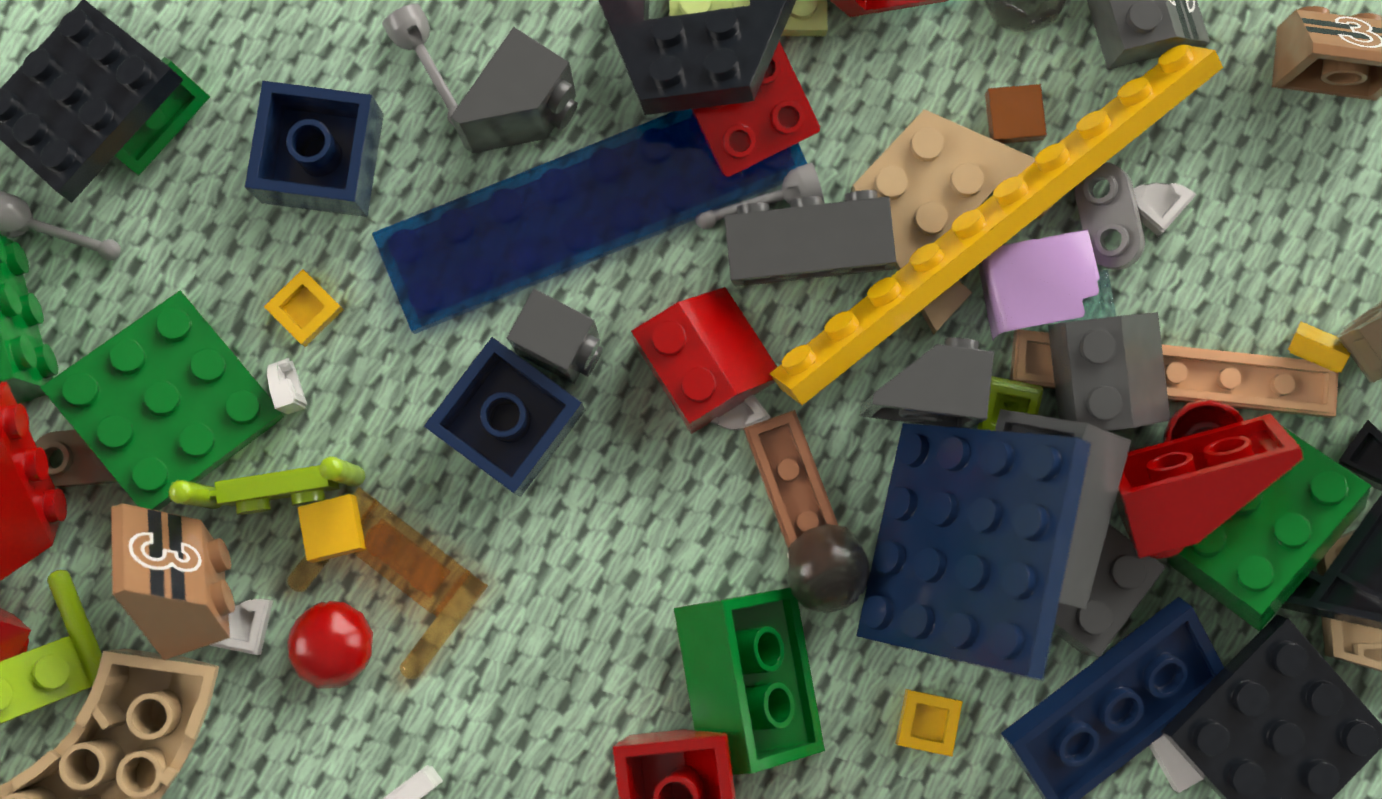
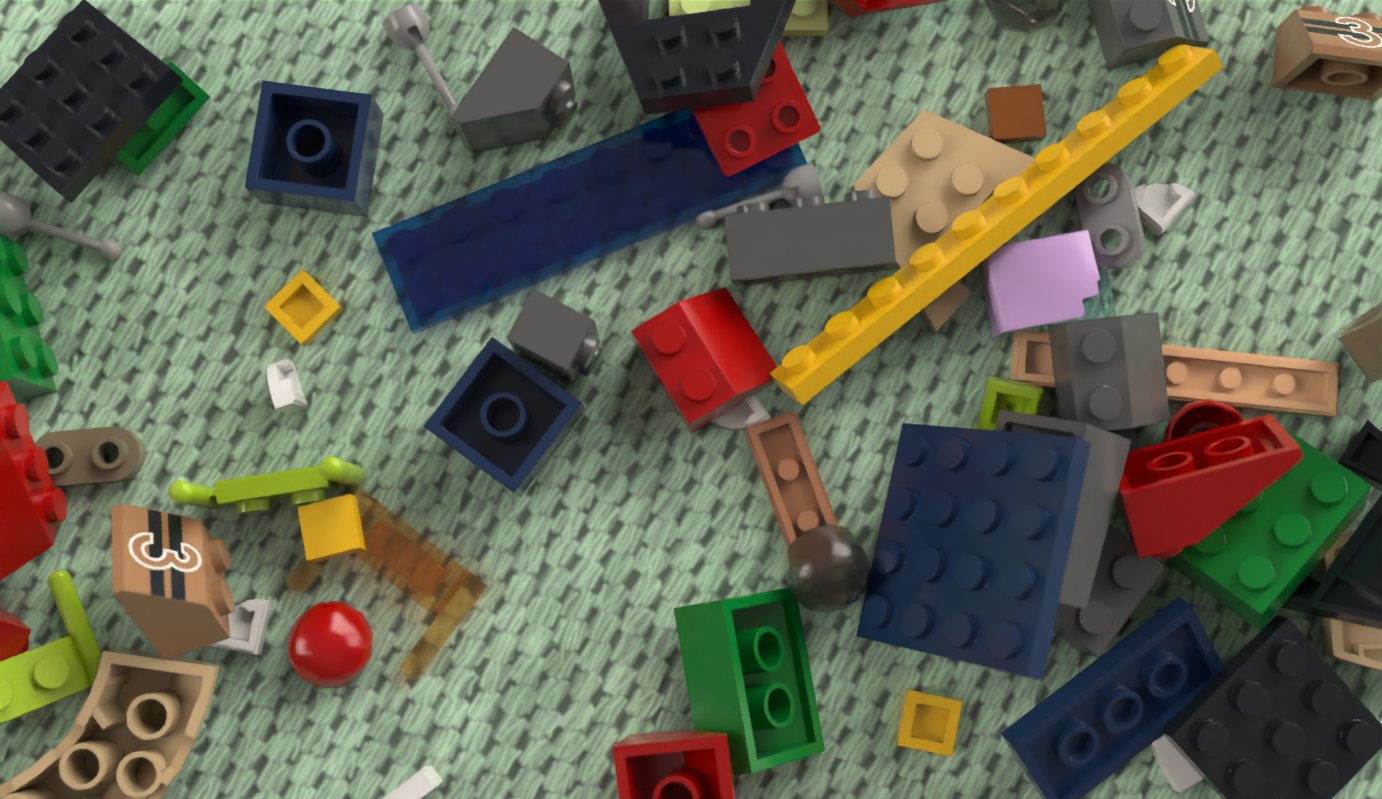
(162, 402): green plate -> none
(939, 389): dark grey slope -> none
(1319, 347): yellow tile -> none

